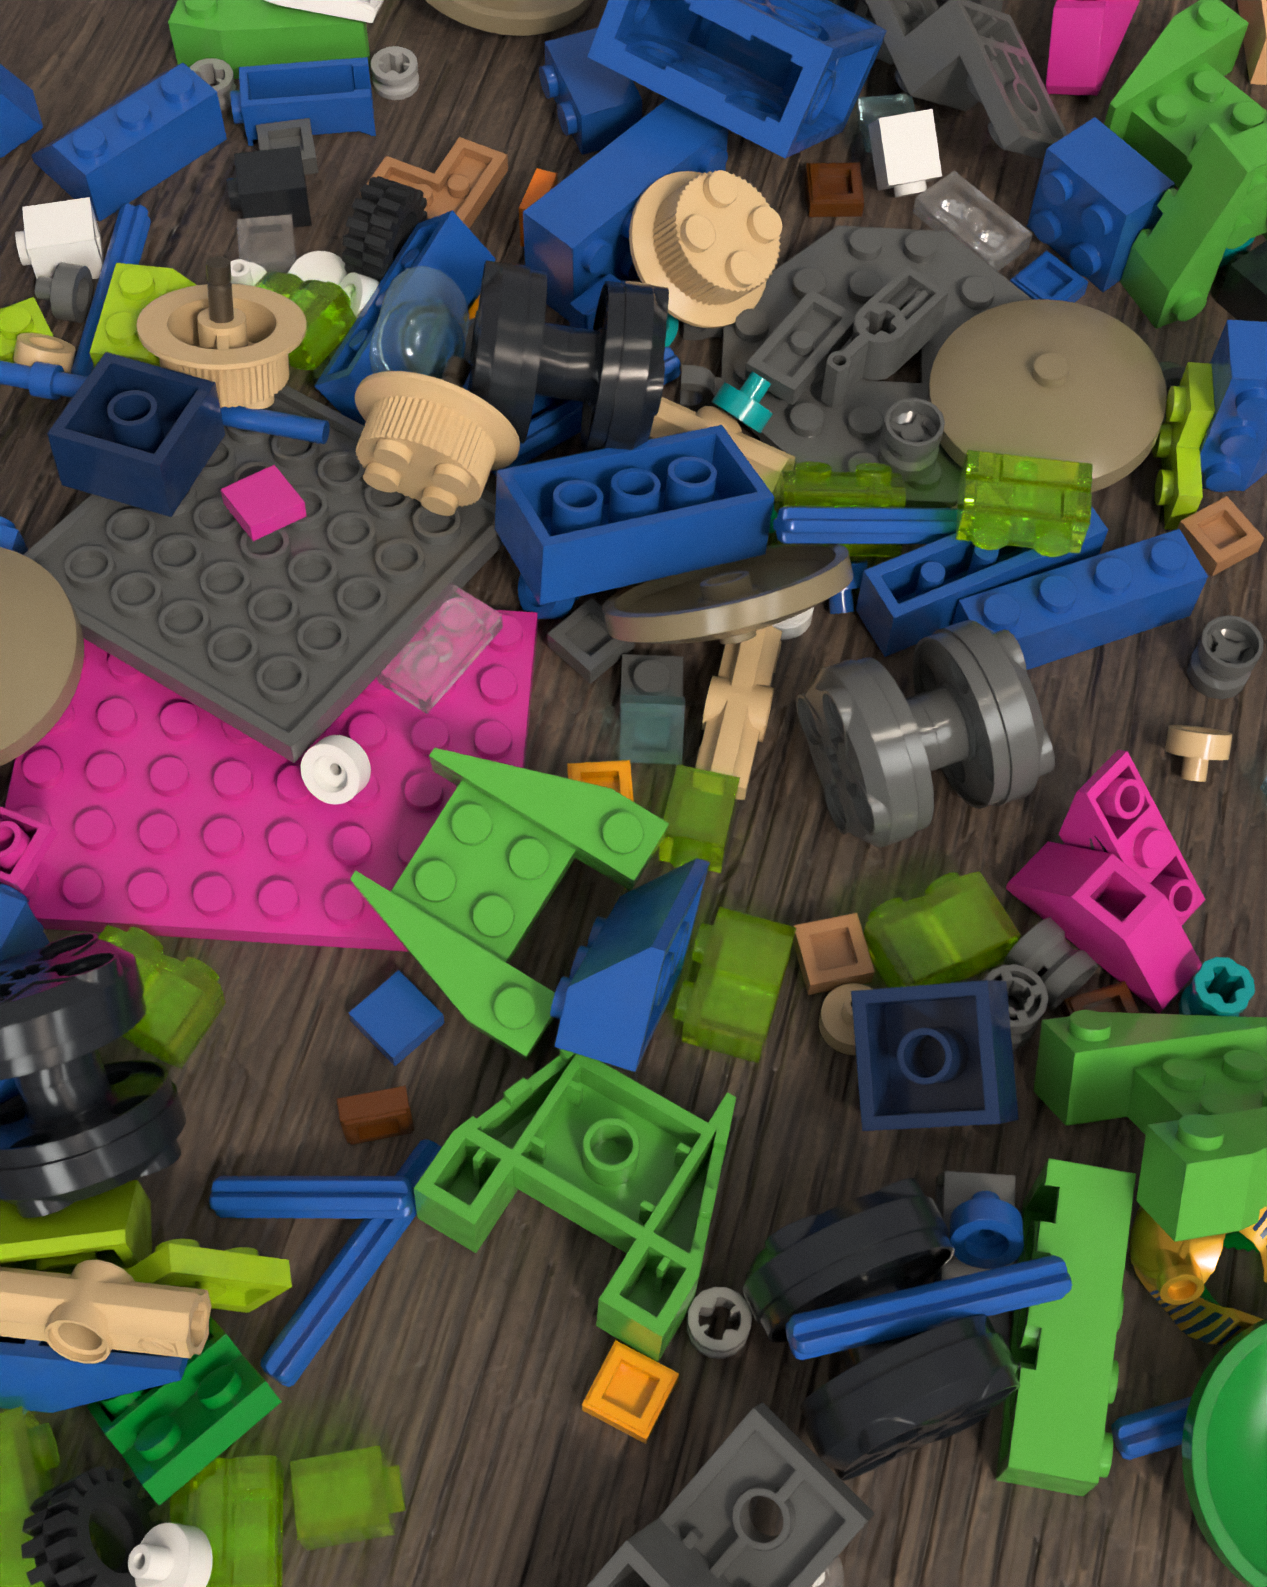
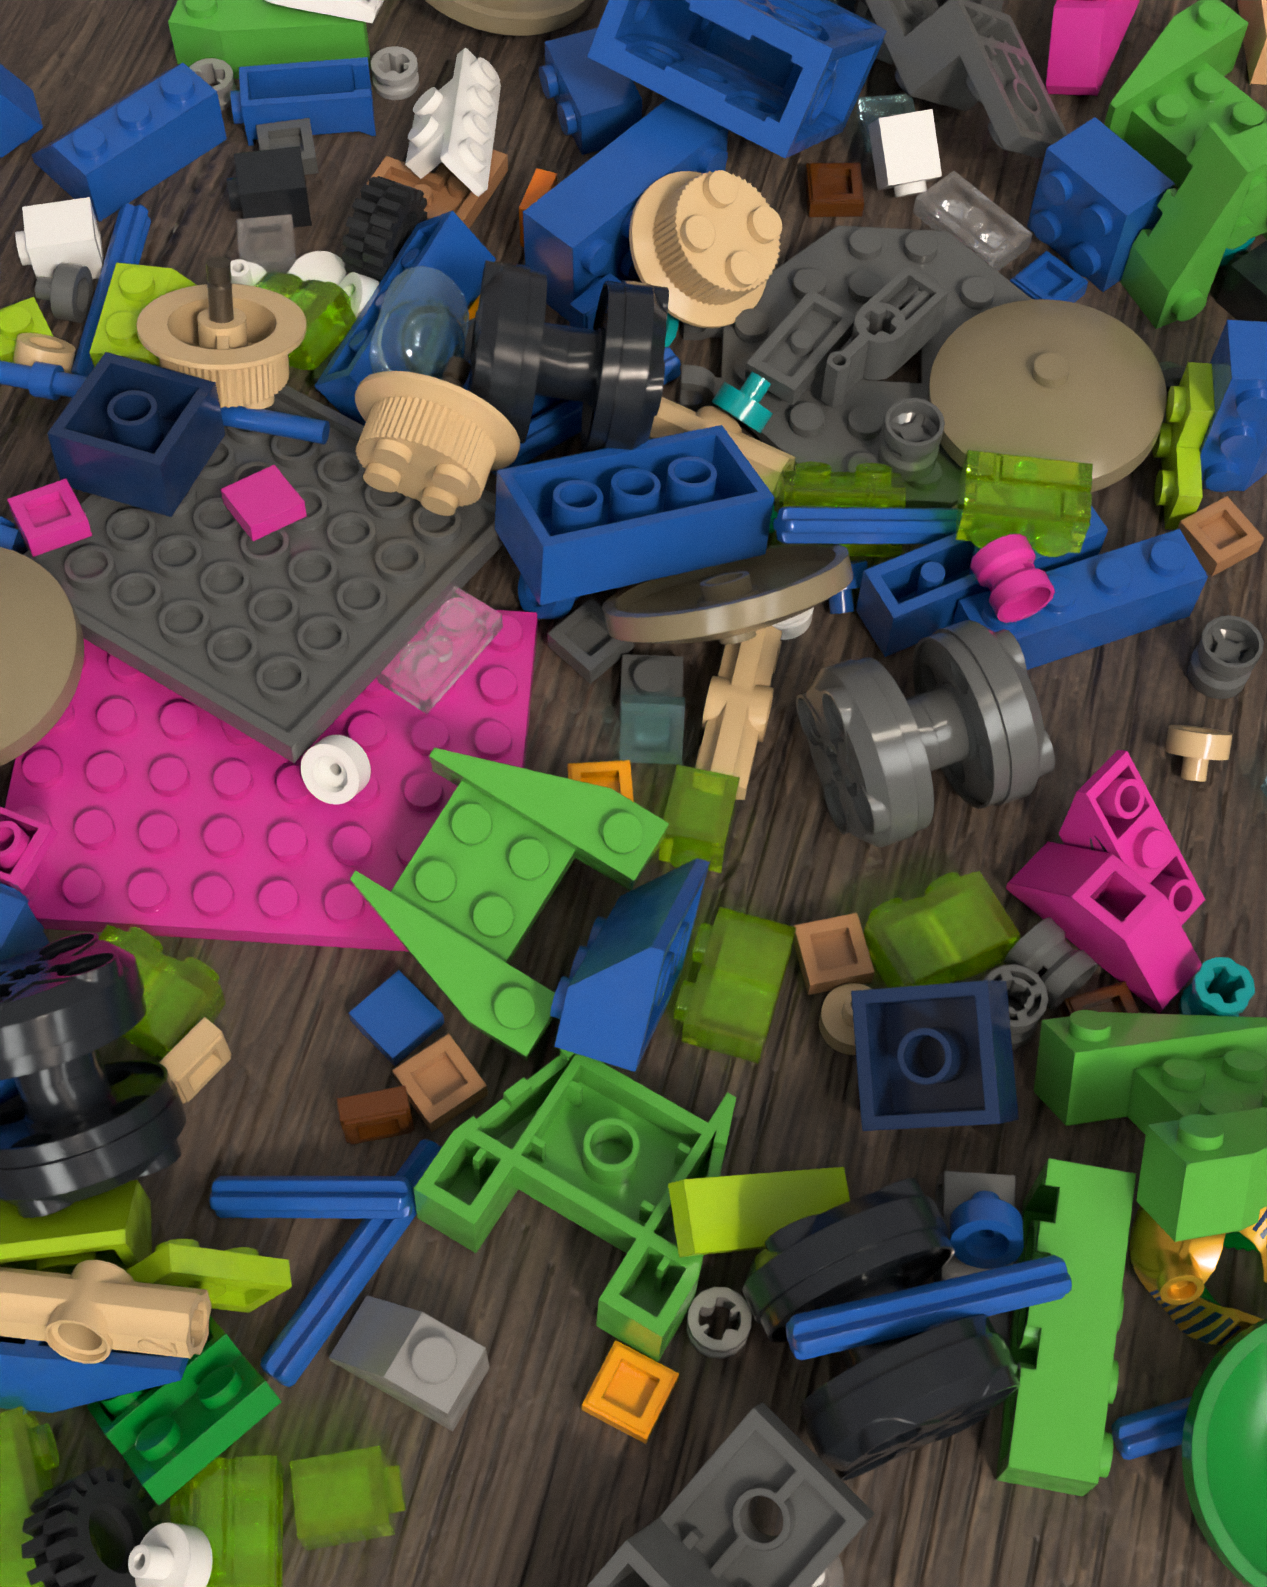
(49, 517): none -> dark pink plate
(196, 1059): none -> tan tile
(413, 1359): none -> light grey slope
(440, 1082): none -> medium nougat plate
(458, 124): none -> white bracket
(746, 1209): none -> lime tile
(1010, 574): none -> dark pink wheel

